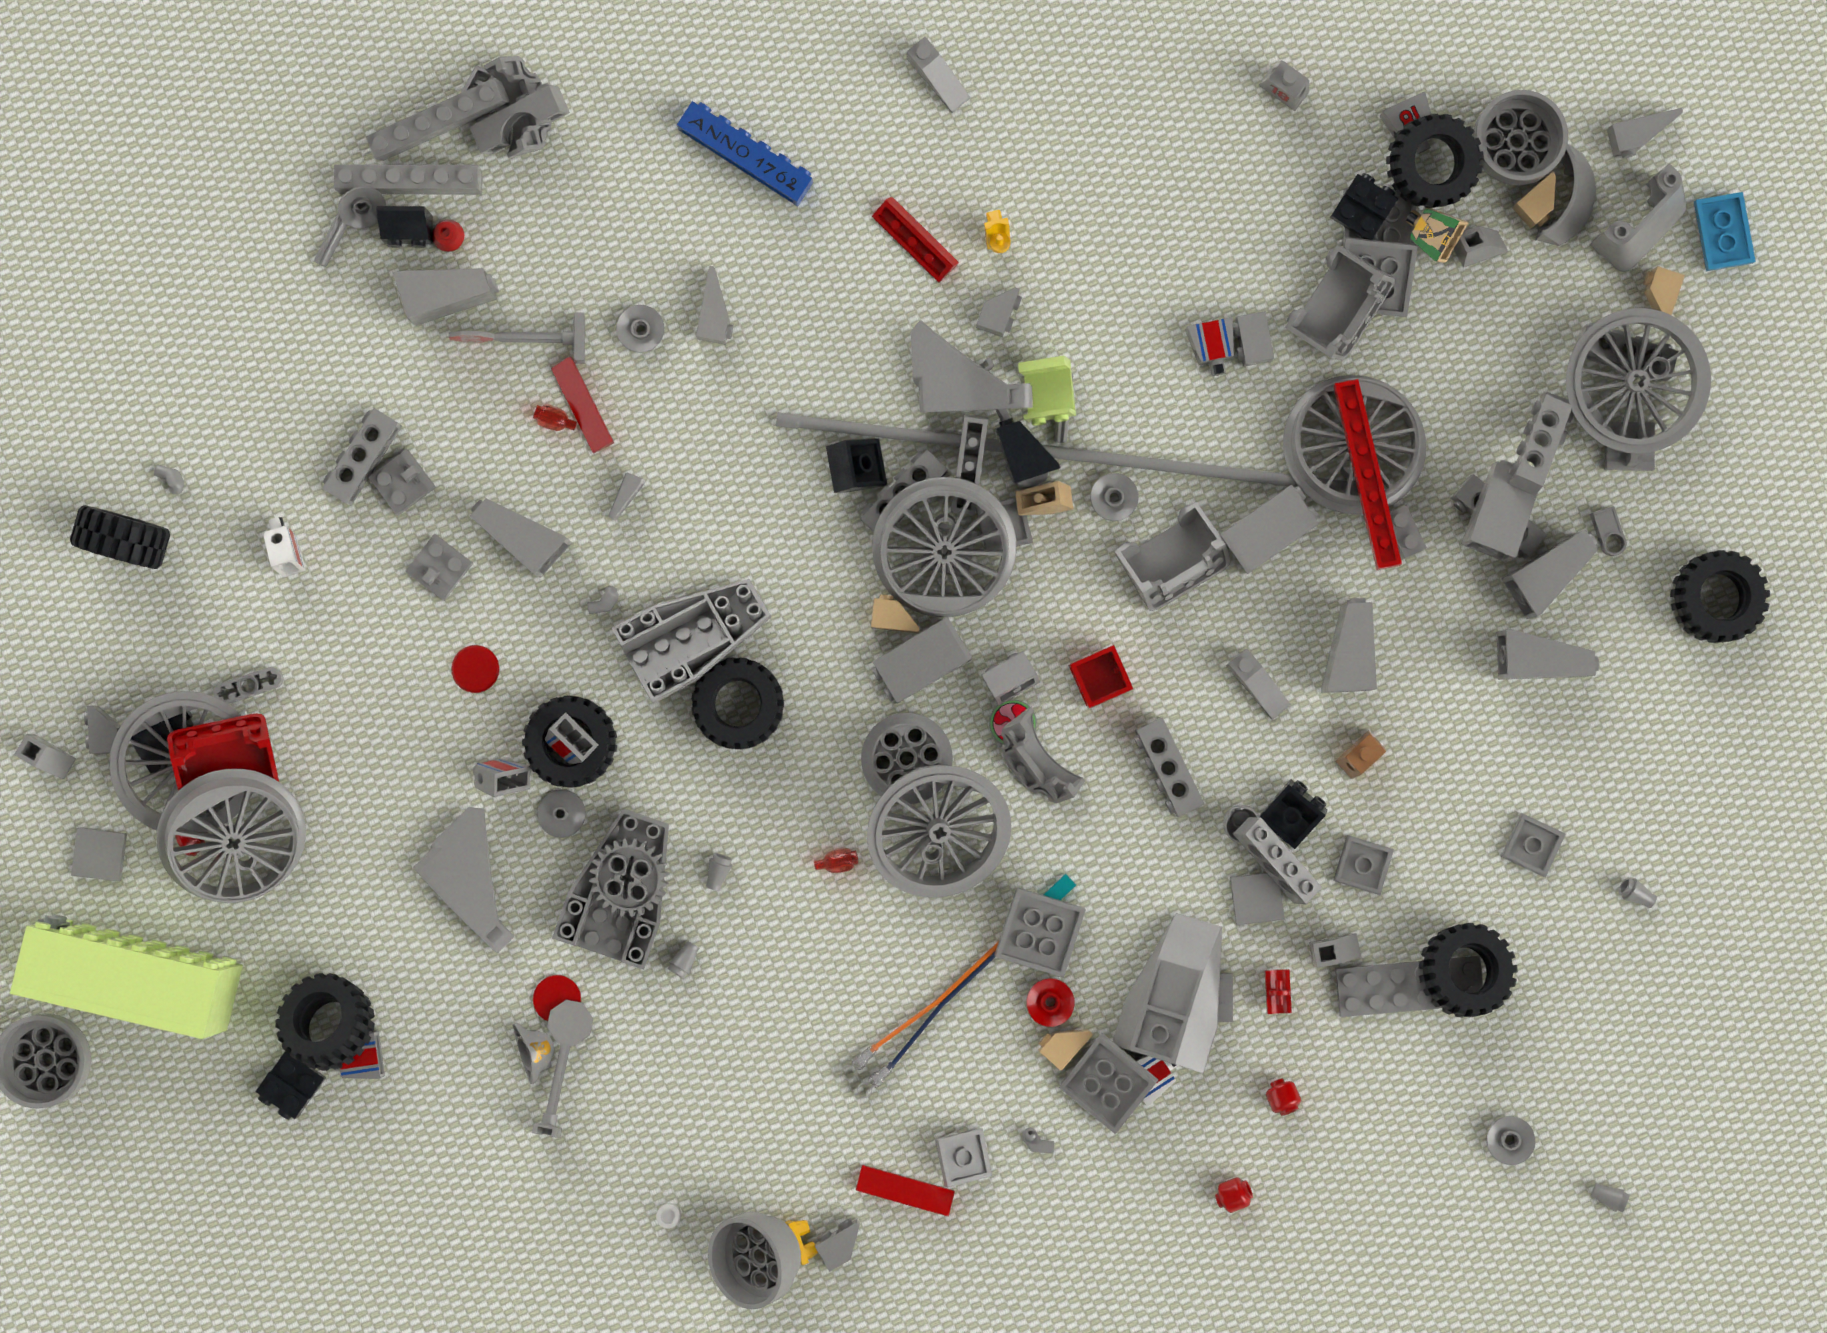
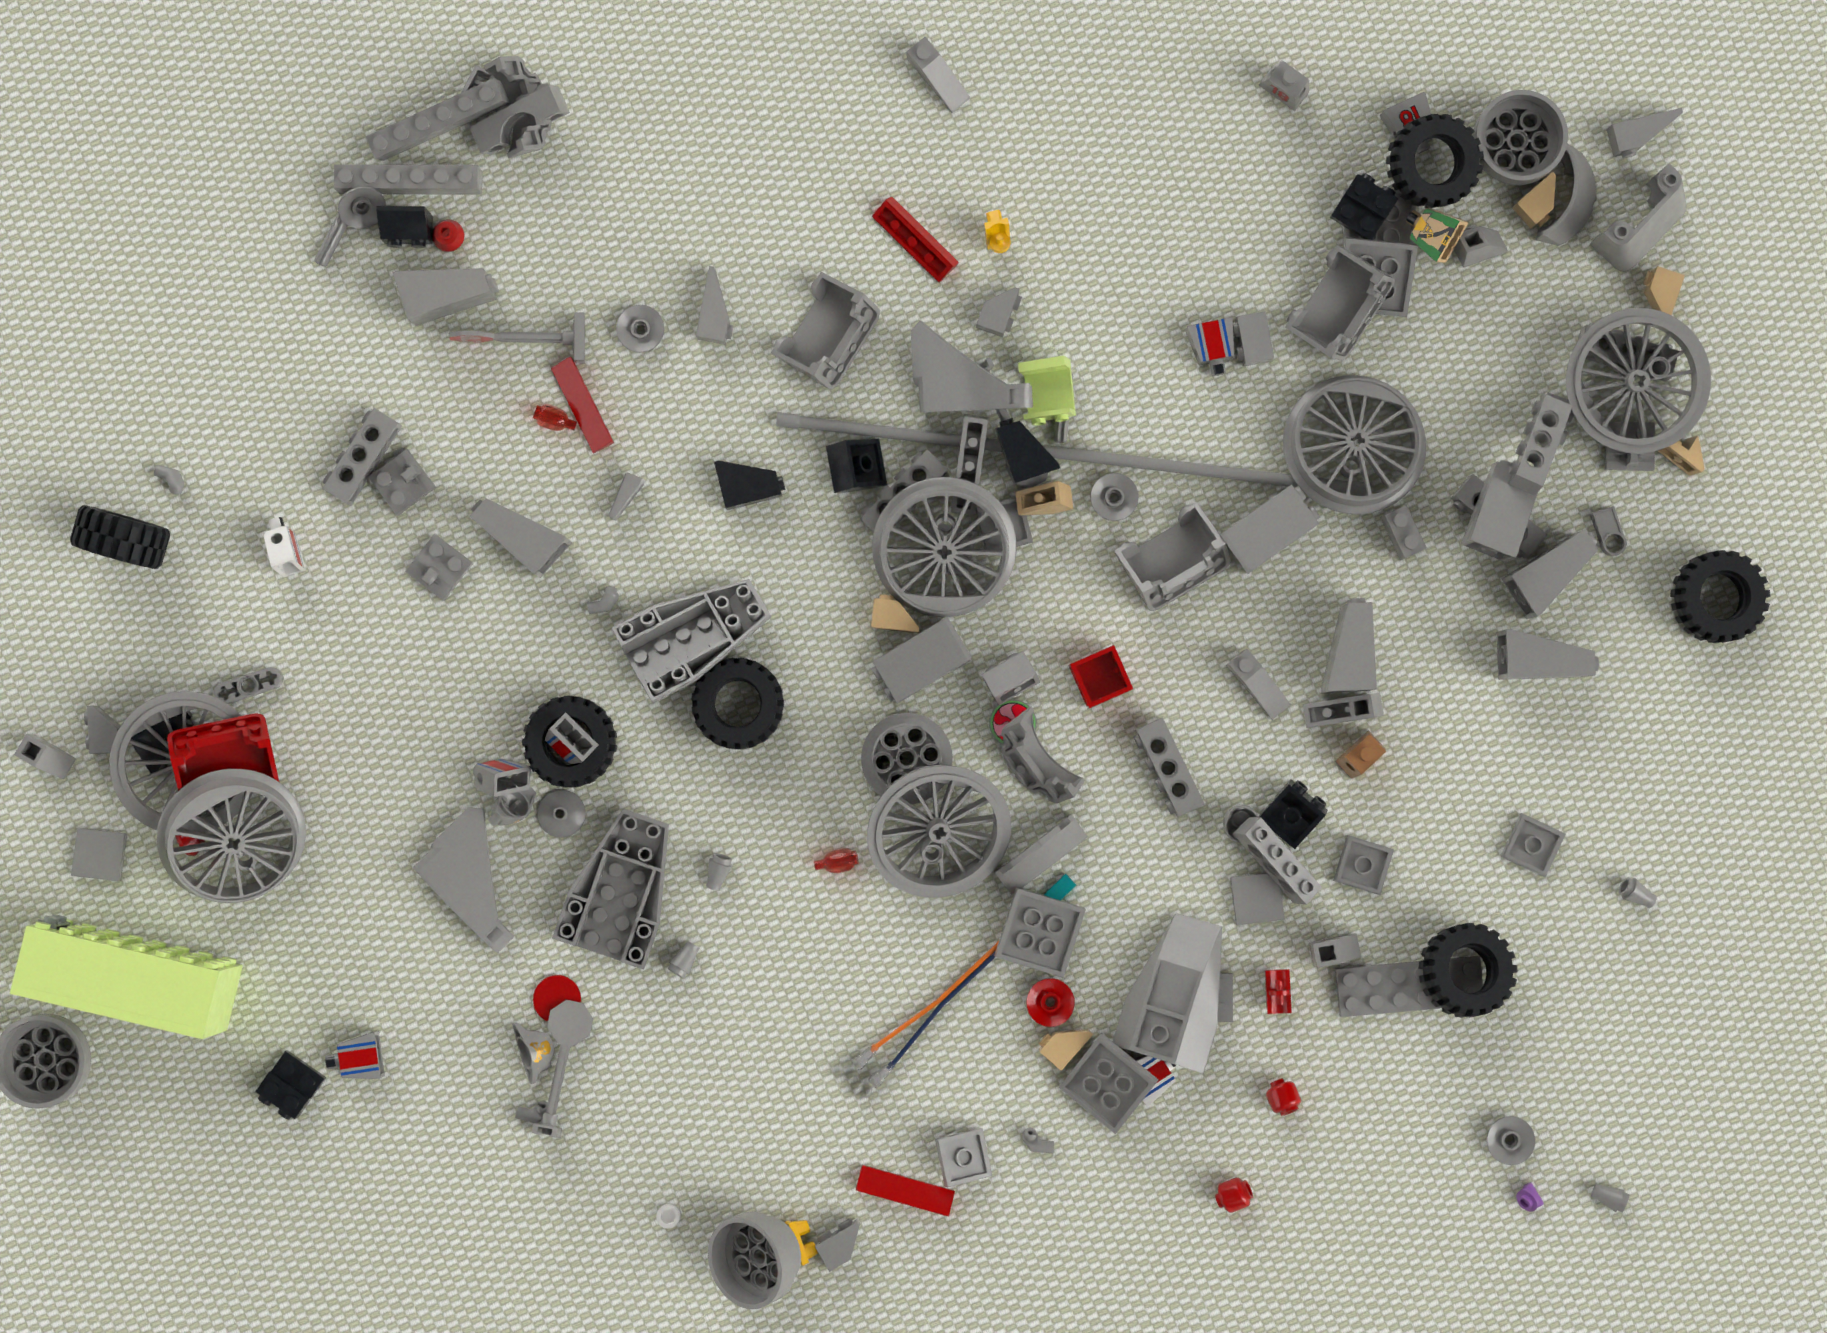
(303, 1004): black tyre -> none
(475, 669): red piece -> none
(512, 807): none -> light grey hat
(532, 1115): none -> light grey arm
(650, 881): light grey gear -> none
(744, 153): blue brick -> none
(746, 484): none -> black slope
(830, 332): none -> light grey windscreen
(1041, 854): none -> light grey windscreen
(1343, 710): none -> light grey slope
(1367, 474): red plate -> none
(1529, 1198): none -> medium lavender plate
(1686, 455): none -> tan slope
(1724, 231): dark azure plate -> none

